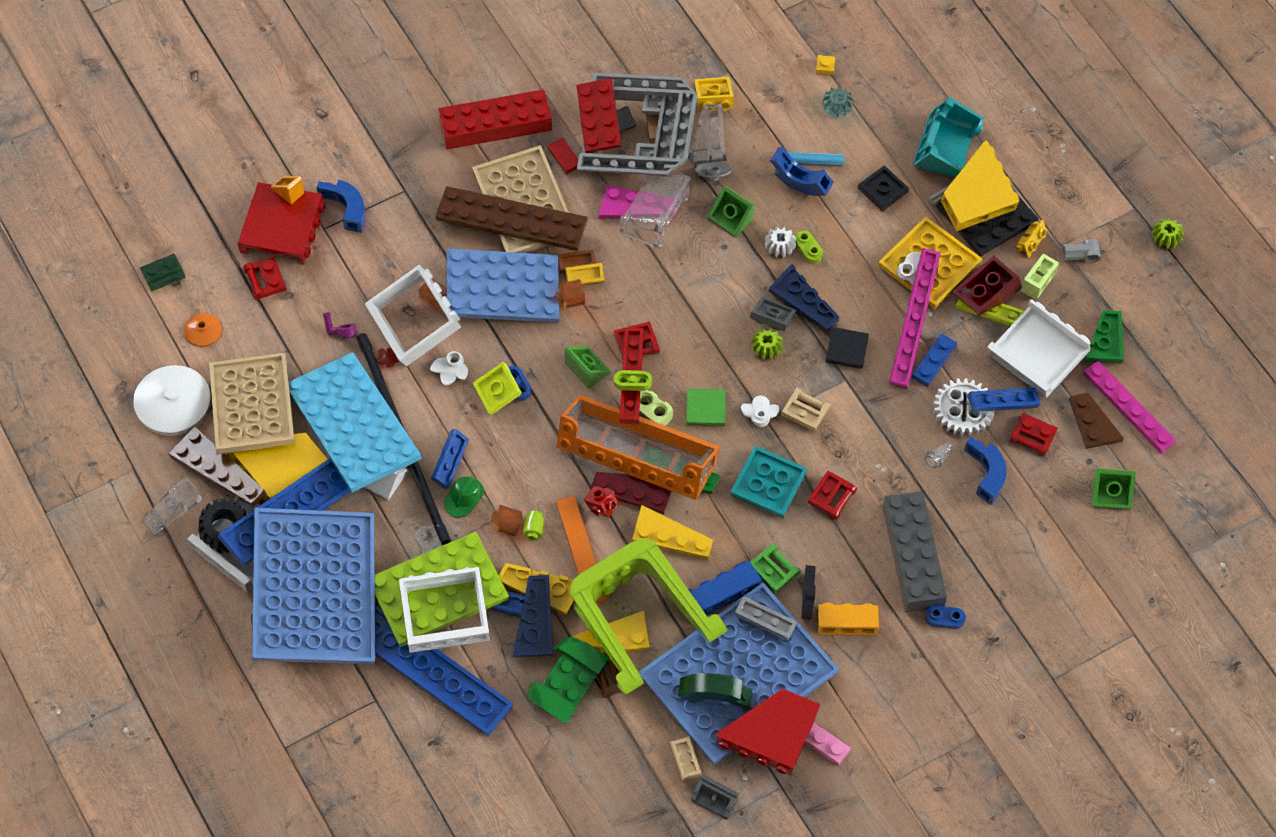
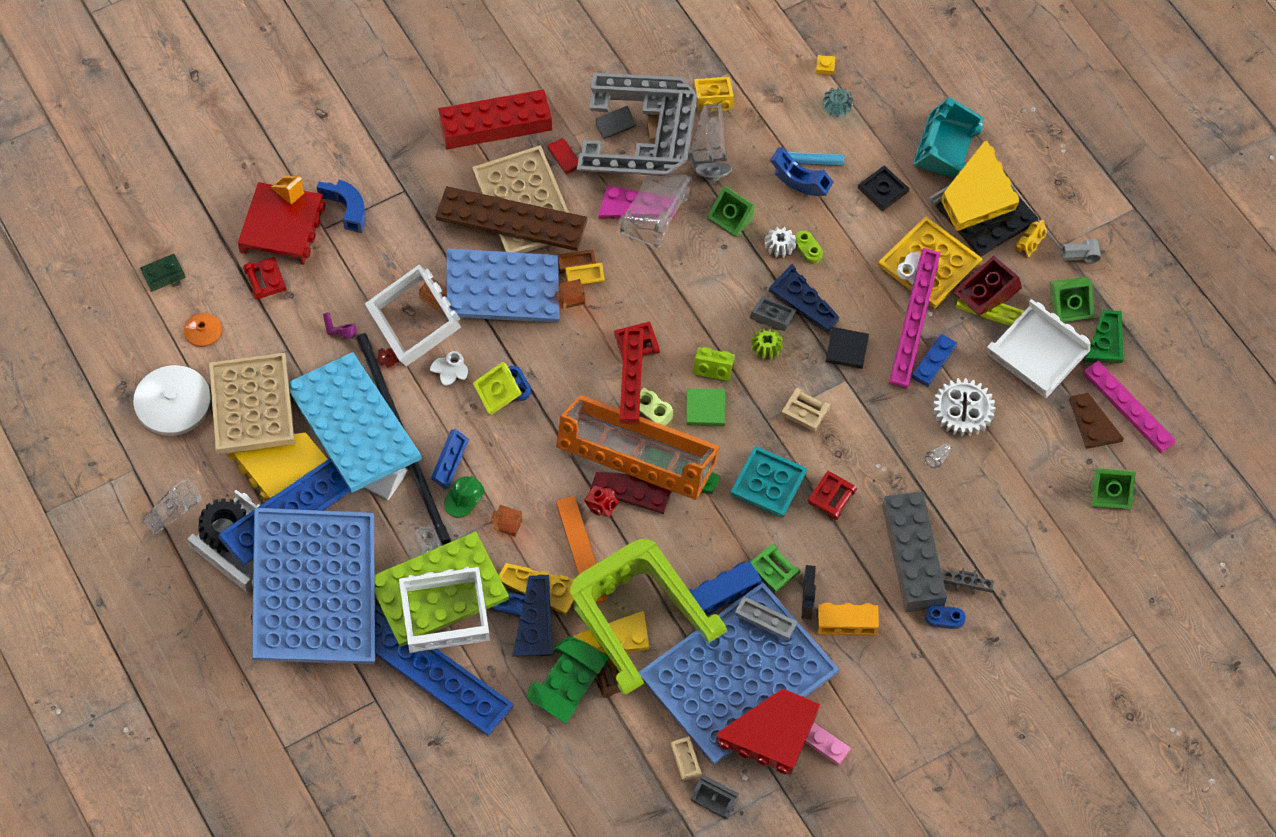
(200, 456): wing -> none
(533, 525): lime brick -> none
(586, 365): bright green slope -> none
(598, 115): red plate -> none
(634, 380): lime plate -> none
(671, 535): yellow wing -> none
(713, 363): none -> lime bracket
(715, 686): dark green arch -> none
(760, 411): white plate -> none
(965, 574): none -> dark grey piece
(995, 468): blue arch -> none
(1003, 399): blue plate -> none
(1035, 430): red plate -> none
(1039, 276): yellowish green brick -> none
(1072, 299): none -> bright green slope
(1167, 233): lime gear -> none

